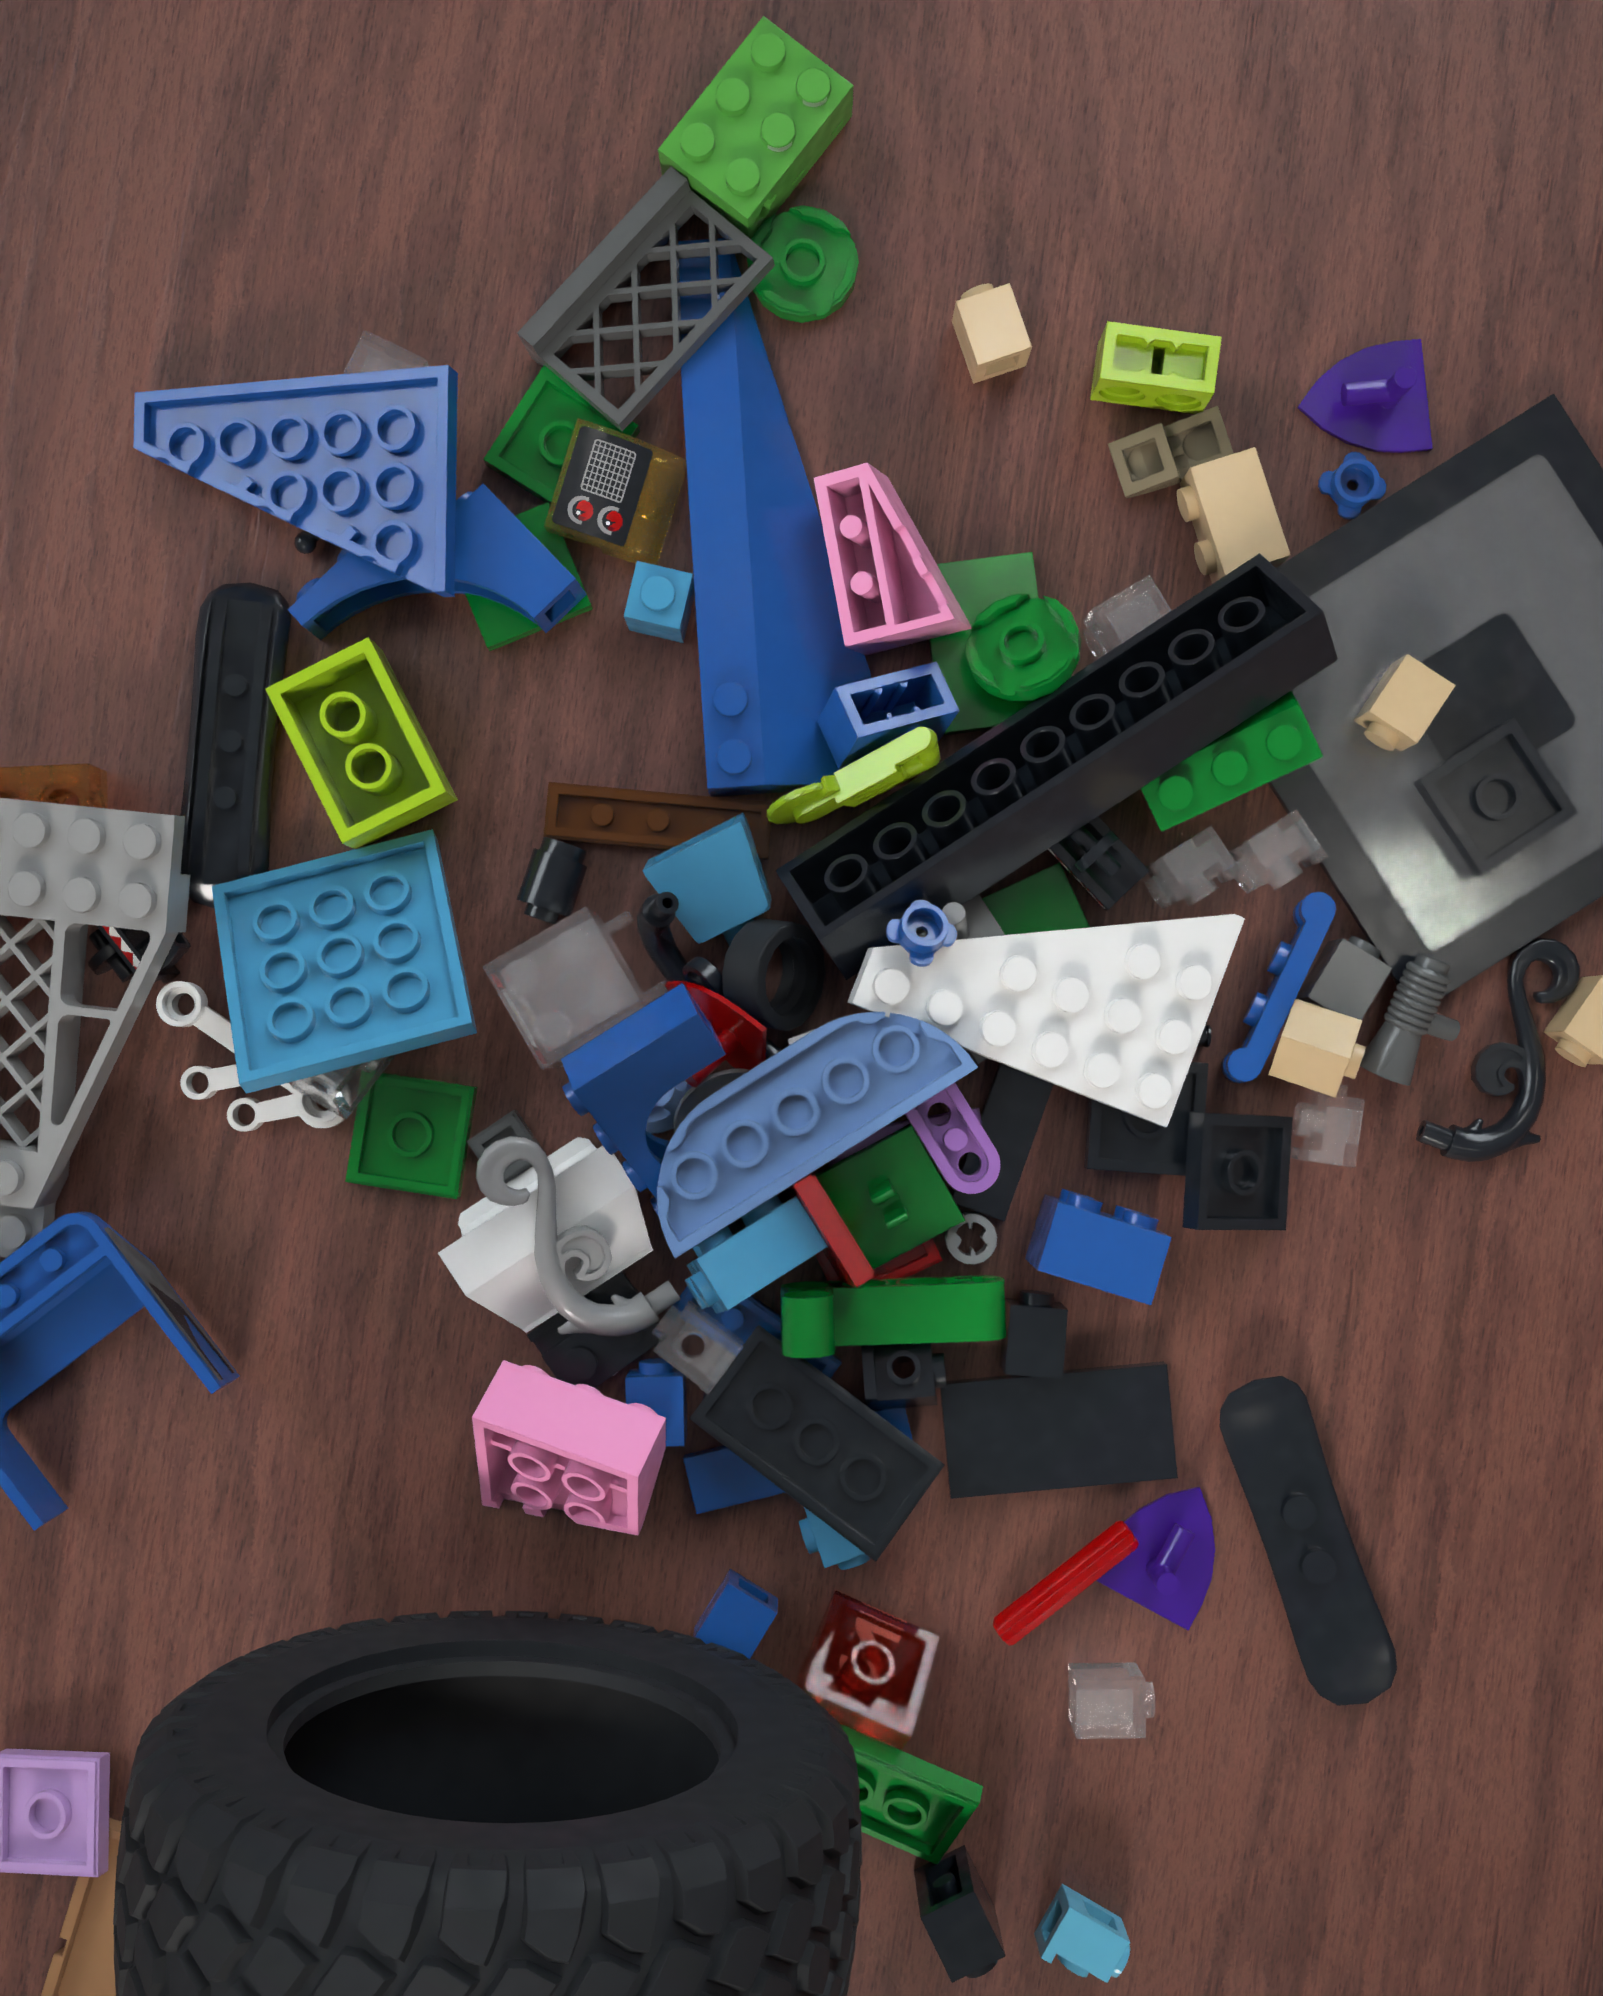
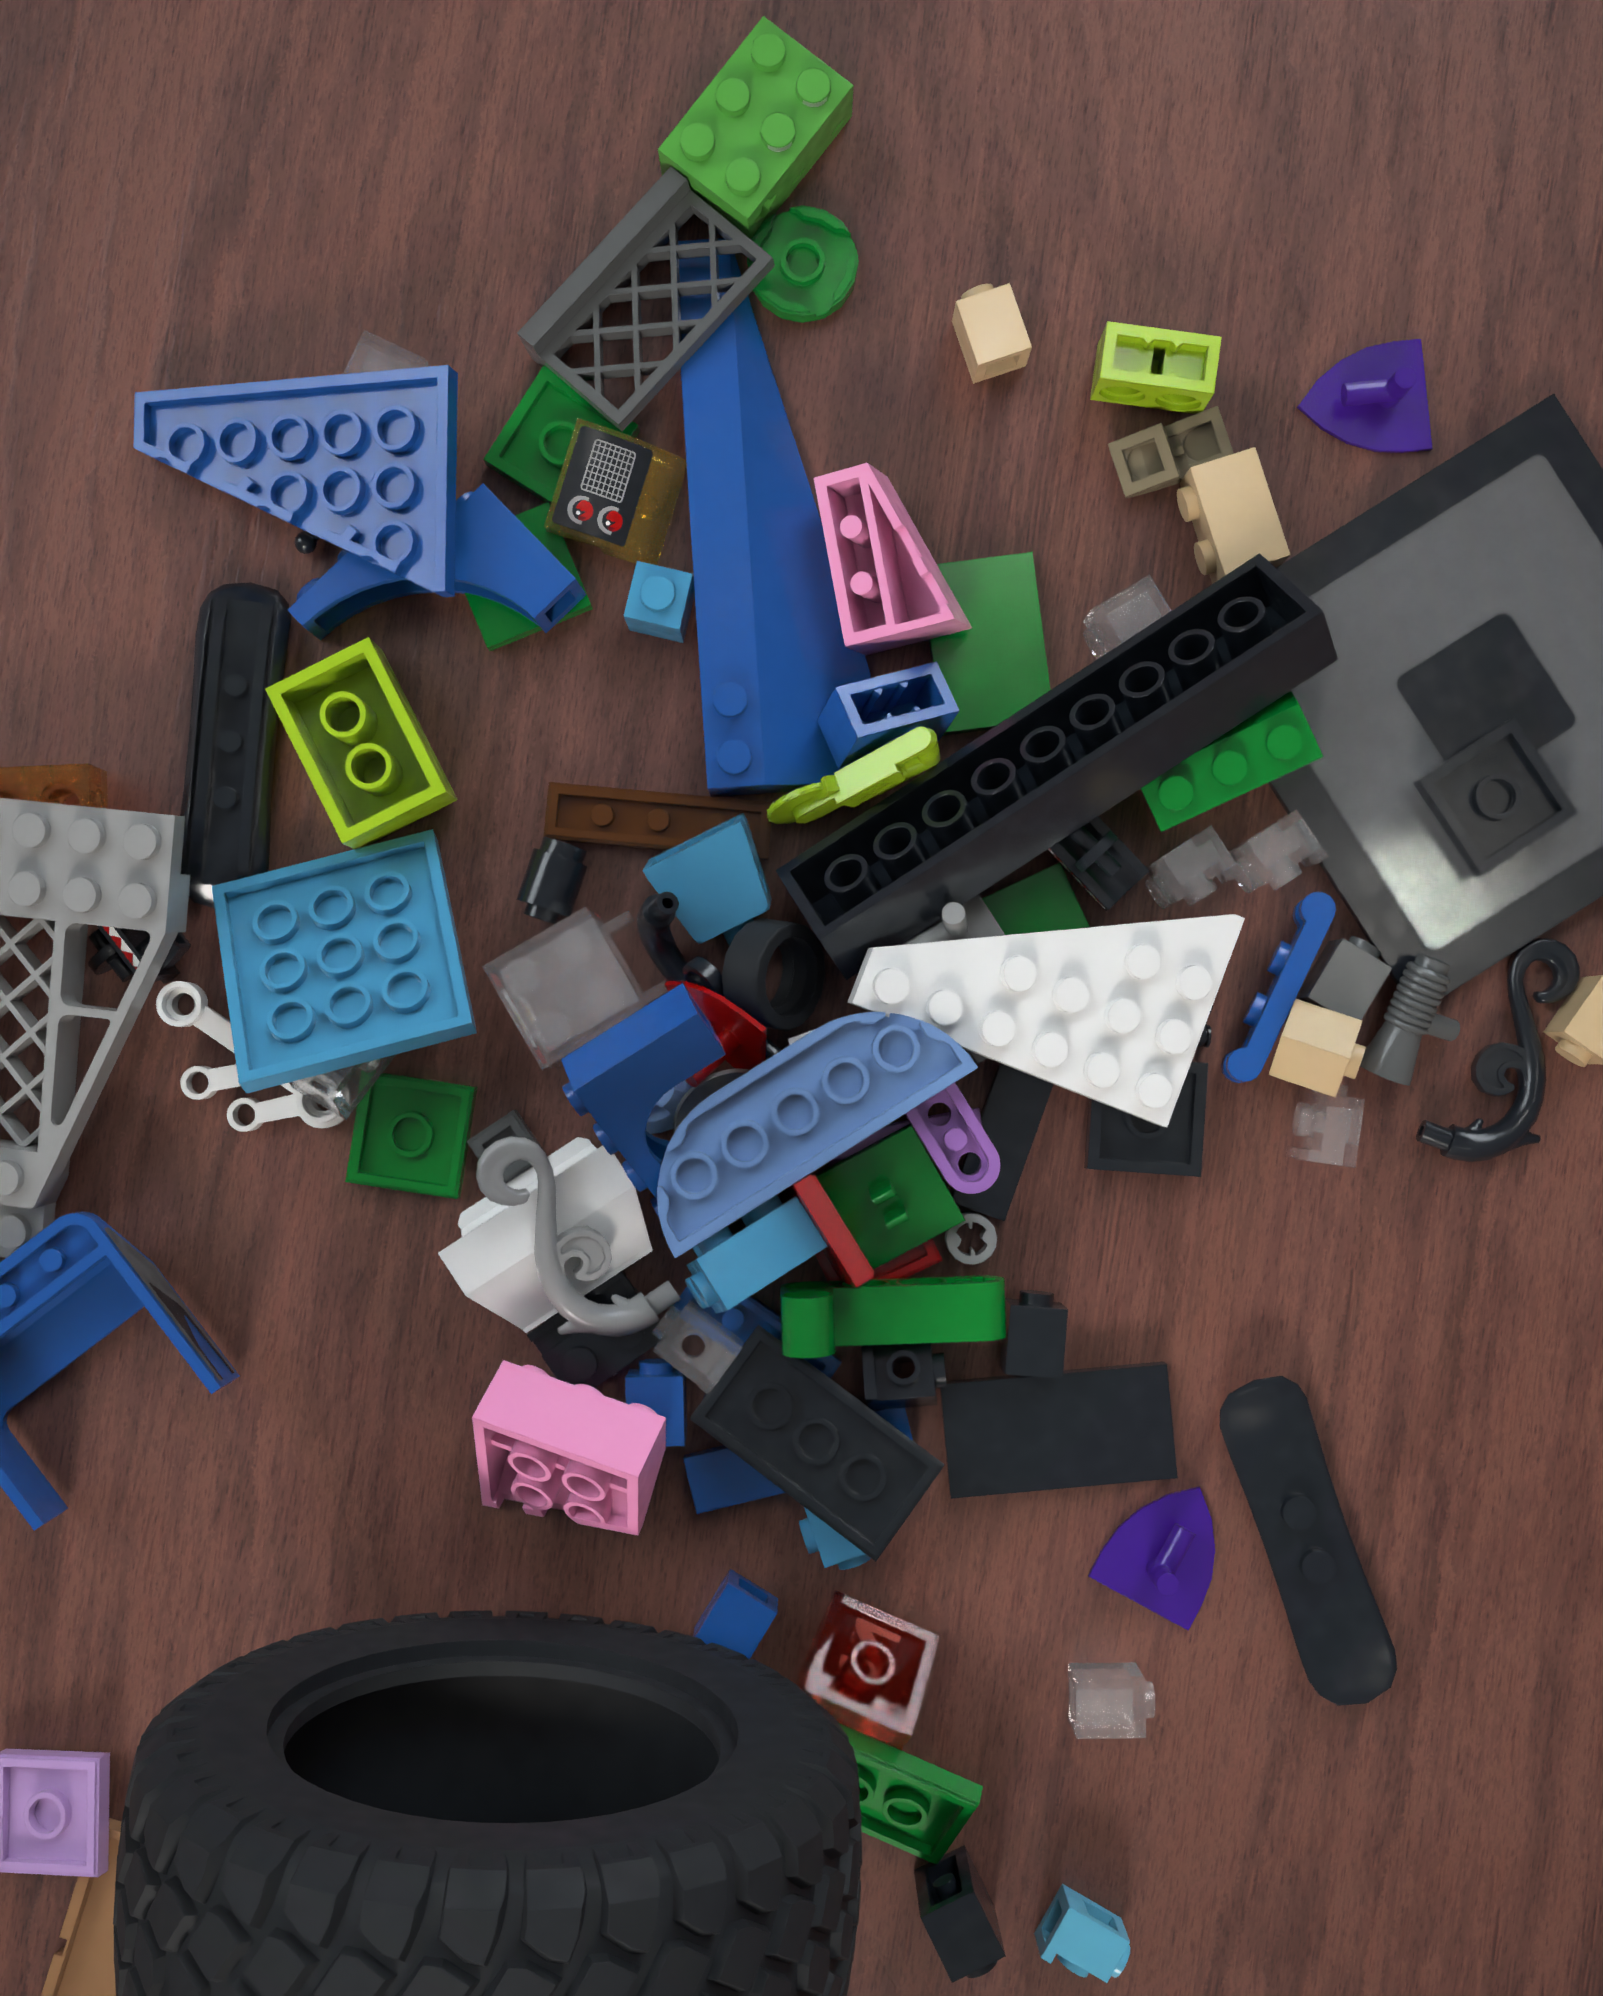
(929, 918): plate -> none
(1023, 647): green tile -> none
(1065, 1583): red axle -> none
(1098, 1249): blue brick -> none
(1237, 1171): black plate -> none
(1363, 473): blue plate -> none
(1403, 704): tan brick -> none

